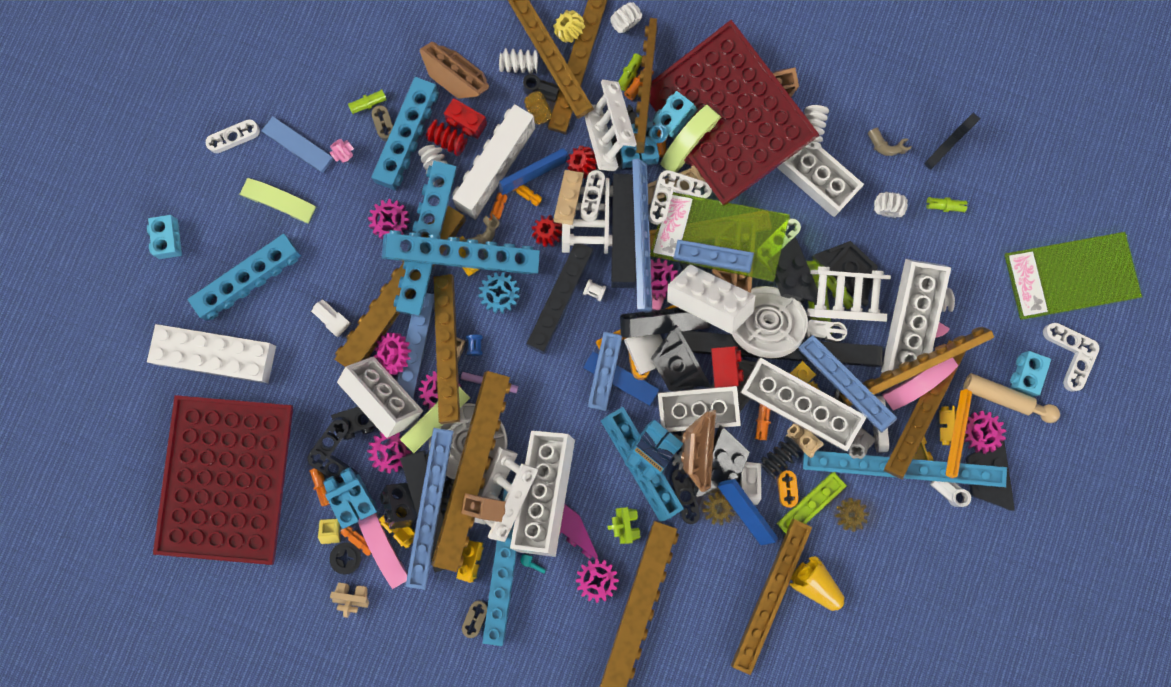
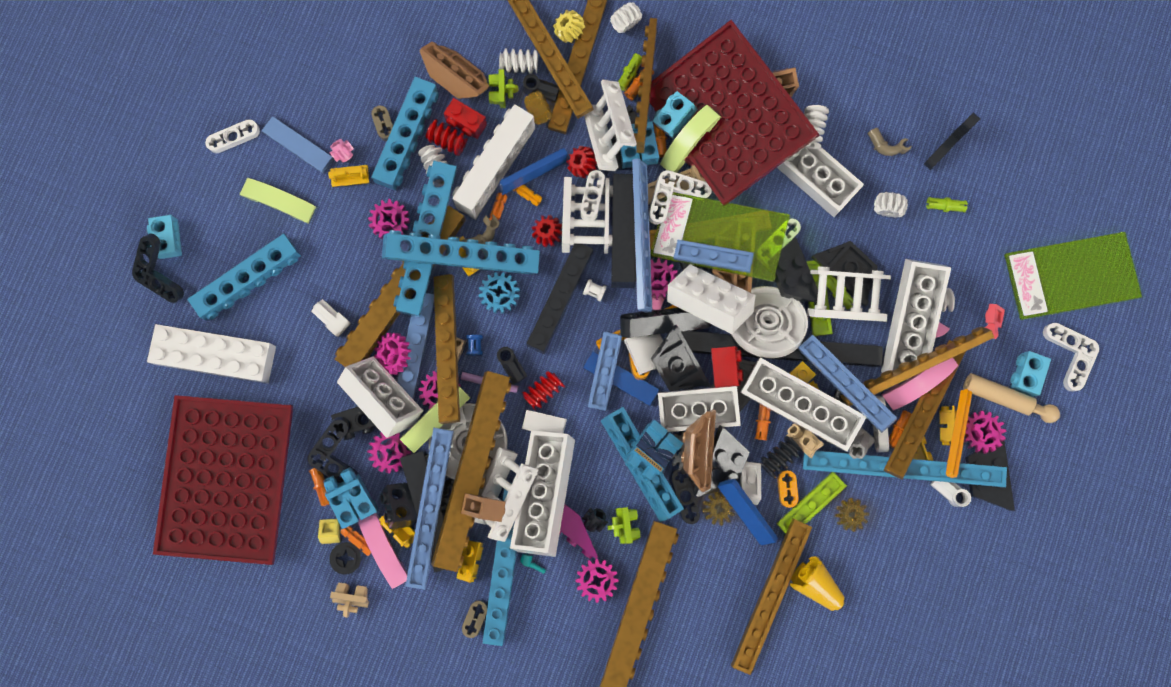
(169, 290): none -> black beam
(349, 175): none -> yellow hinge
(367, 101): lime pin -> none
(499, 97): none -> lime hips
(512, 366): none -> black piece
(542, 390): none -> red piece
(544, 423): none -> white slope
(568, 197): tan plate -> none
(594, 520): none -> black gear
(653, 133): dark azure plate -> none
(822, 330): white piece -> none
(898, 428): none -> orange axle
(994, 318): none -> coral plate

